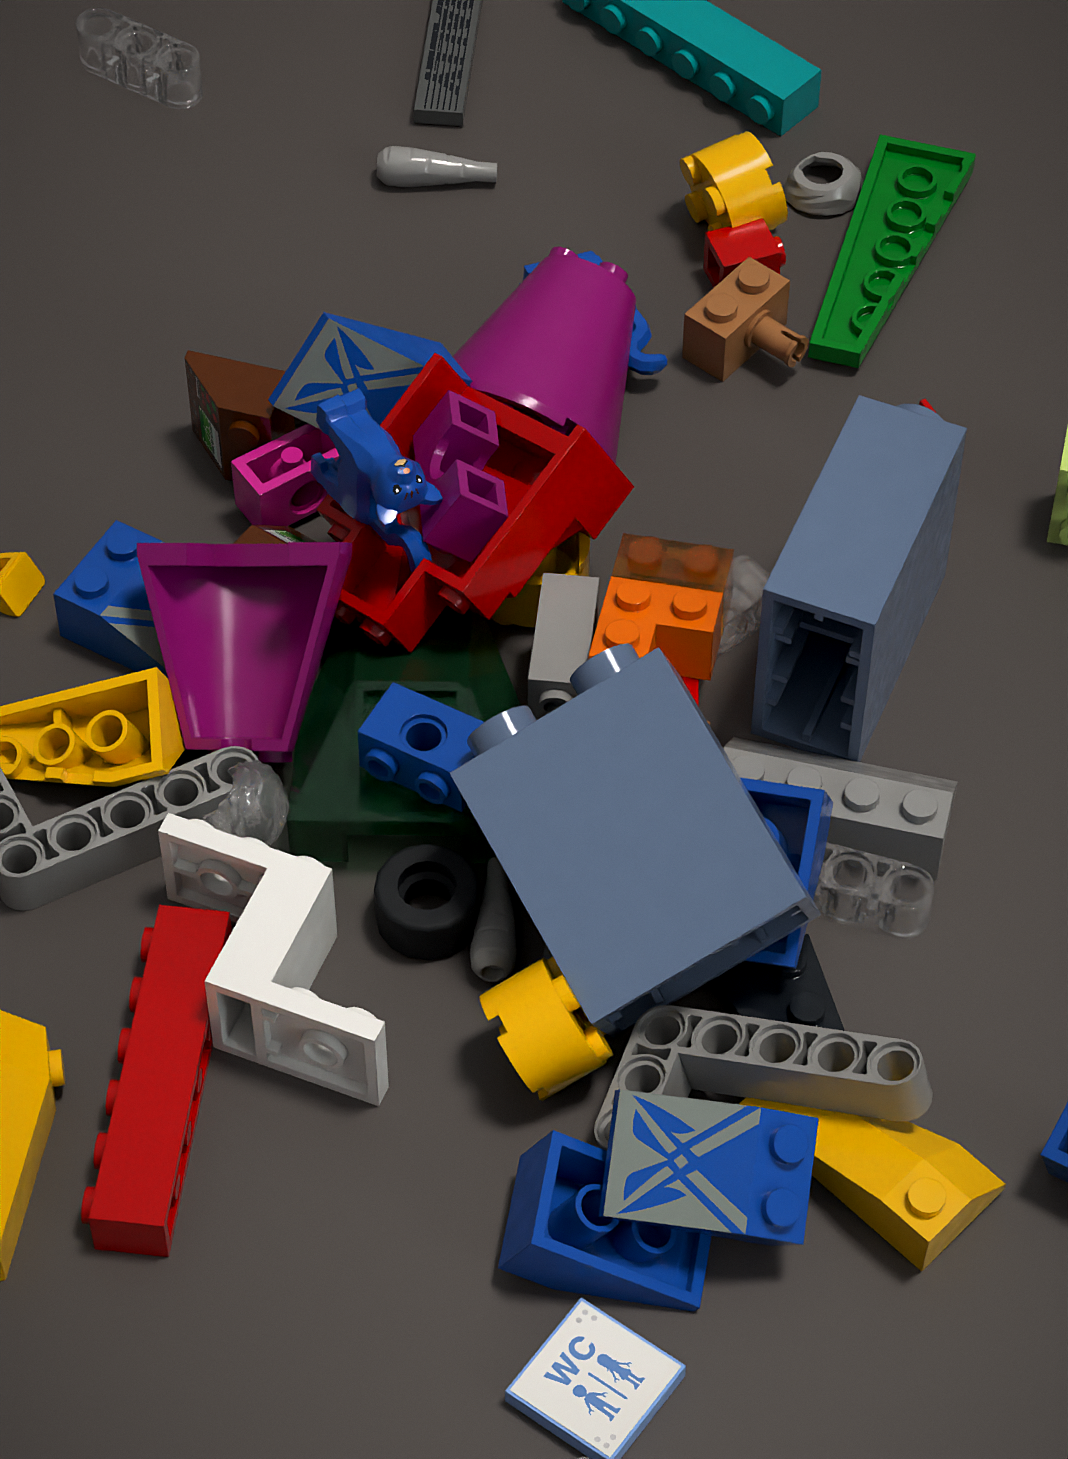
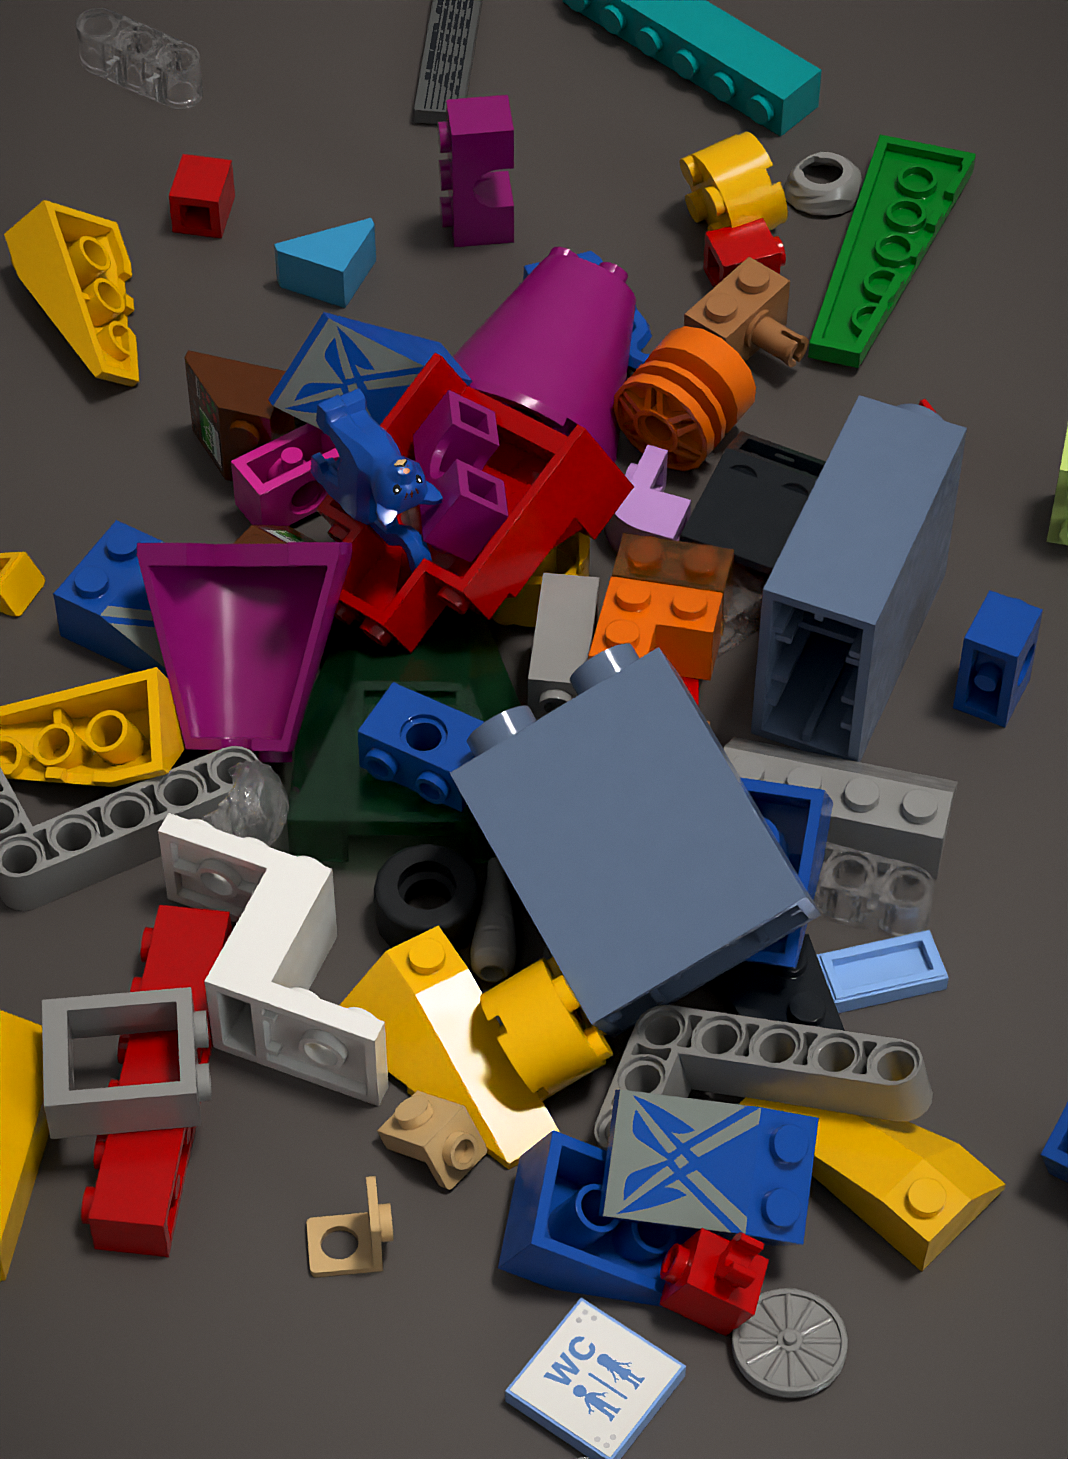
(78, 277): none -> yellow wedge
(123, 1107): none -> light grey window
(202, 196): none -> red brick
(327, 262): none -> dark azure slope
(367, 1227): none -> tan bracket
(420, 167): light grey piece -> none
(436, 1134): none -> tan bracket
(447, 1045): none -> yellow wedge
(477, 142): none -> magenta arch
(647, 507): none -> lavender brick
(685, 397): none -> orange wheel
(714, 1279): none -> red brick
(753, 501): none -> black slope
(791, 1344): none -> light grey wheel
(883, 971): none -> light blue tile
(997, 658): none -> blue brick

